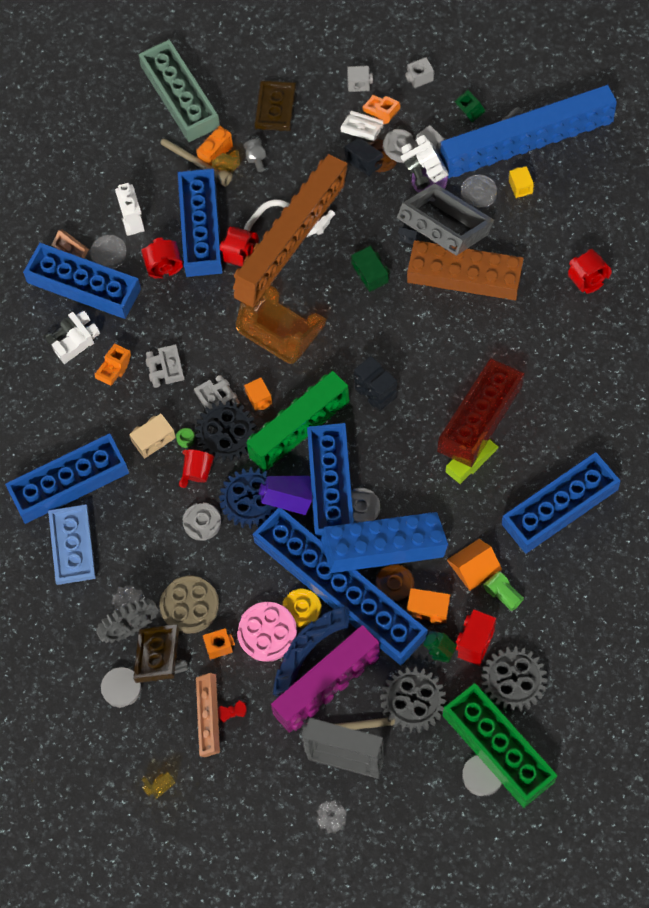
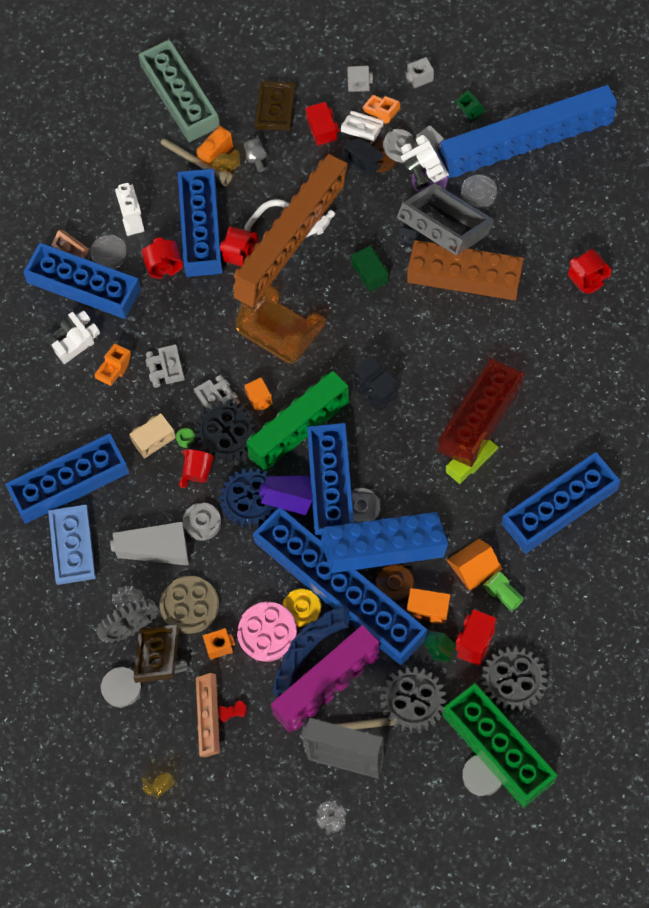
(152, 544): none -> light grey slope
(321, 123): none -> red brick
(521, 182): yellow brick -> none

